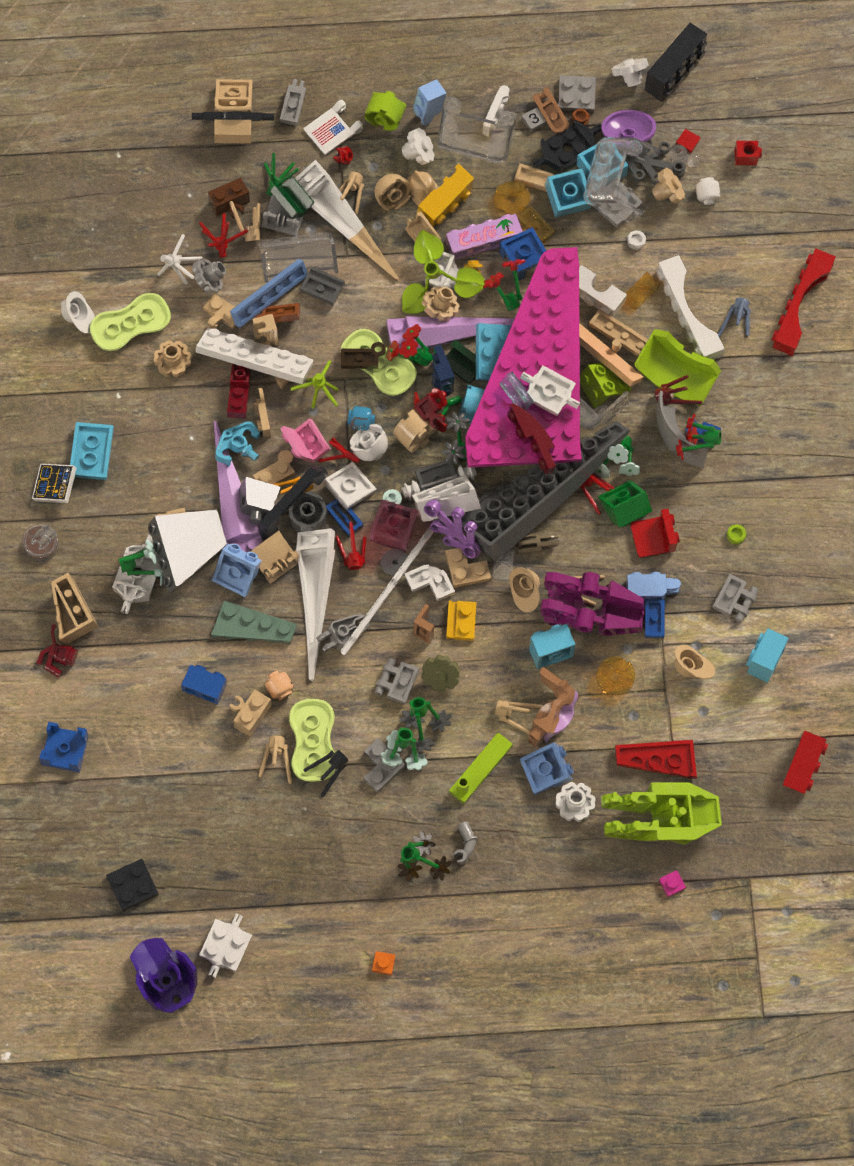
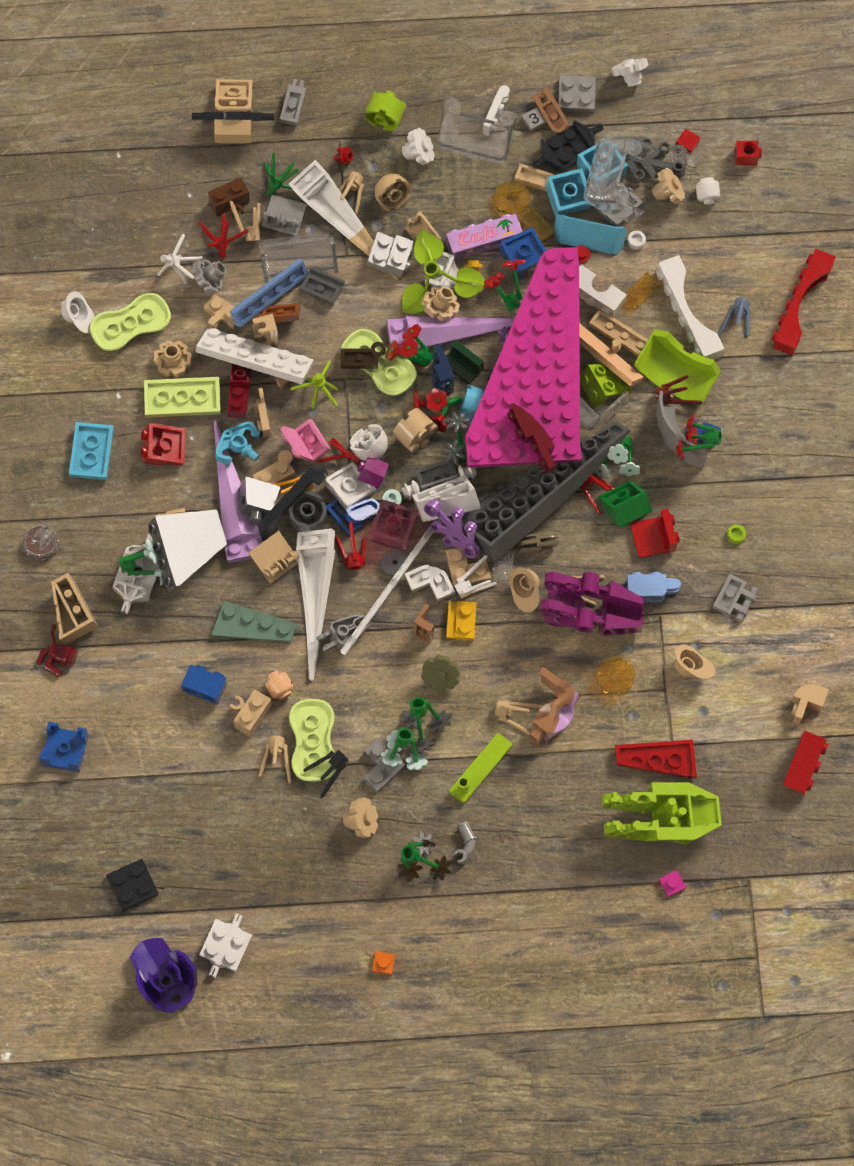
(54, 483): tile -> none
(163, 445): none -> red plate
(182, 397): none -> yellowish green plate
(236, 569): light blue plate -> none
(293, 197): panel -> none
(330, 130): white flag -> none
(360, 418): dark azure head -> none
(361, 817): none -> tan plant
(362, 511): none -> tile
(372, 471): none -> magenta brick
(390, 254): none -> plate
(403, 681): light grey plate -> none
(422, 186): tan piece -> none
(429, 101): light blue hinge -> none
(429, 410): dark red plate -> none
(447, 196): yellow wedge -> none
(465, 588): none -> white plant
(489, 344): medium azure plate -> none
(516, 391): clear light blue tile -> none
(547, 768): medium blue plate -> none
(550, 390): white plate -> none
(551, 646): medium azure brick -> none
(575, 802): white plant -> none
(581, 116): dark orange plate -> none
(583, 254): none -> red plate
(589, 234): none -> medium azure piece
(629, 124): medium lavender dish -> none
(654, 618): blue plate -> none
(676, 62): black brick -> none
(766, 654): medium azure brick -> none
(810, 697): none -> tan brick

